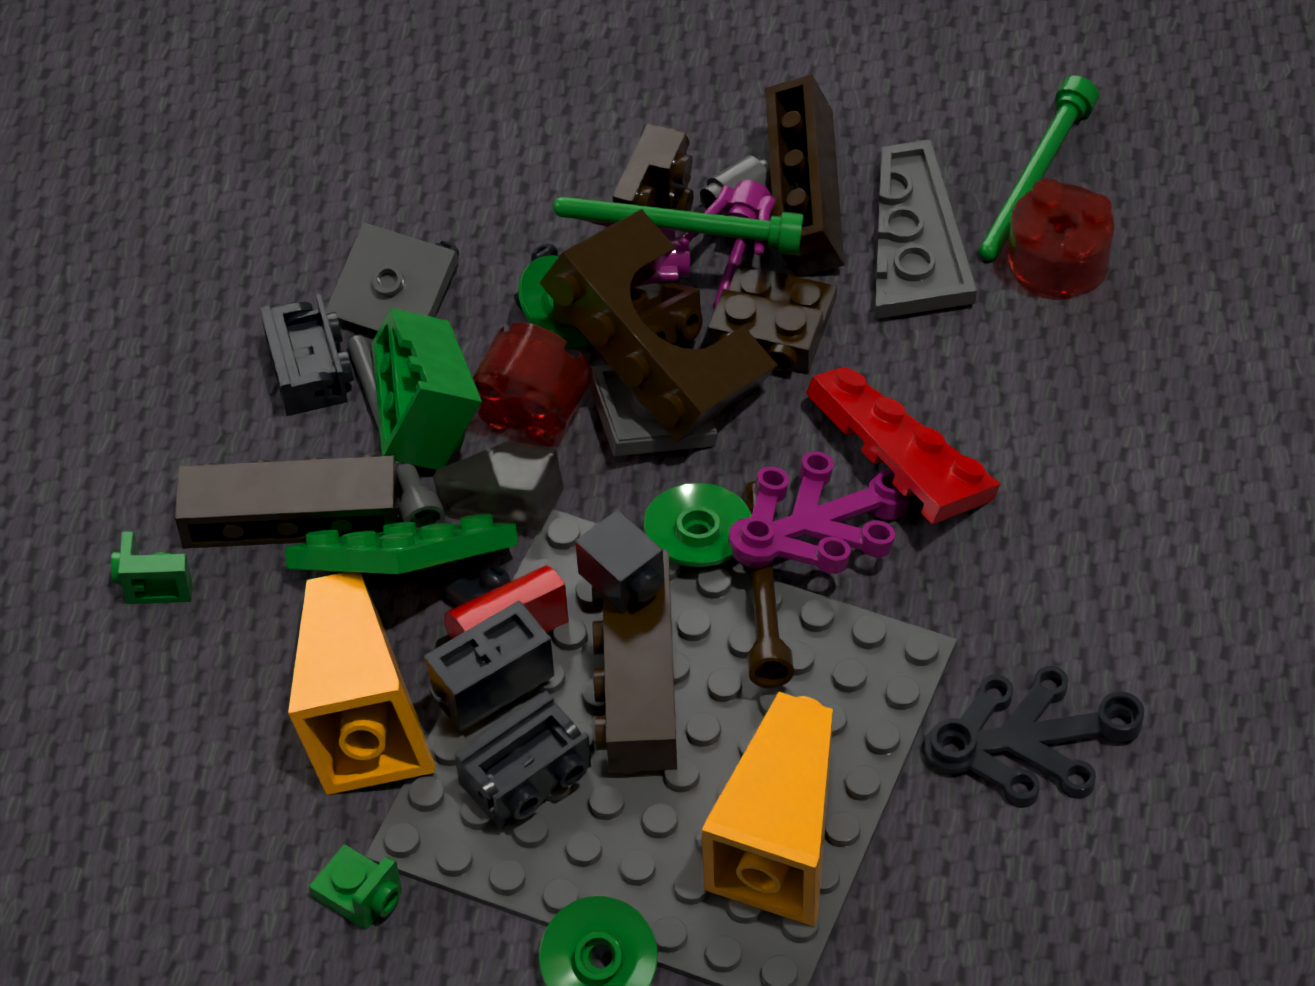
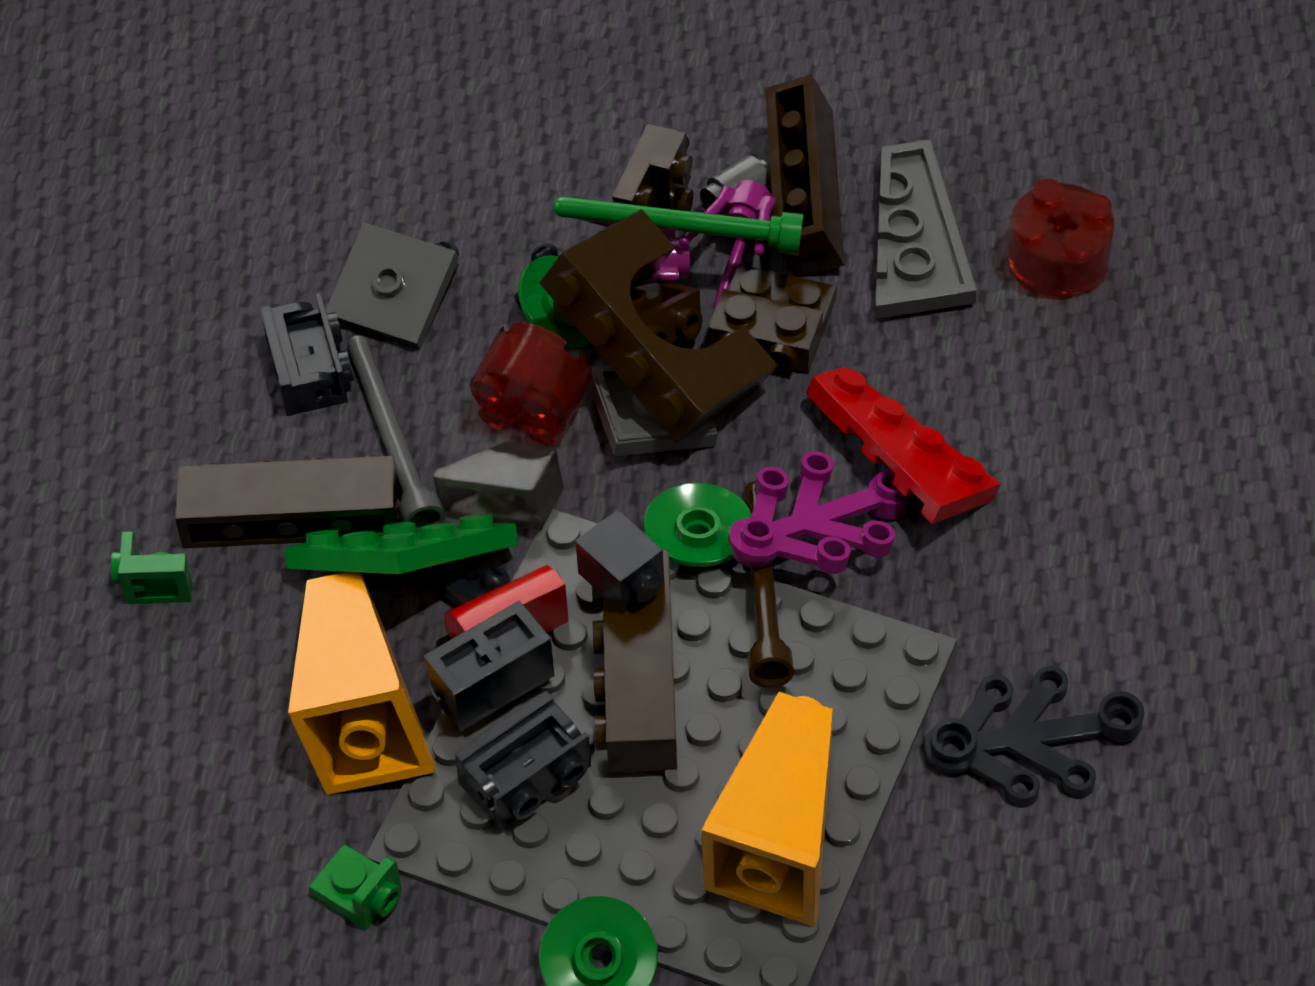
(421, 389): green wedge -> none
(1073, 102): green piece -> none

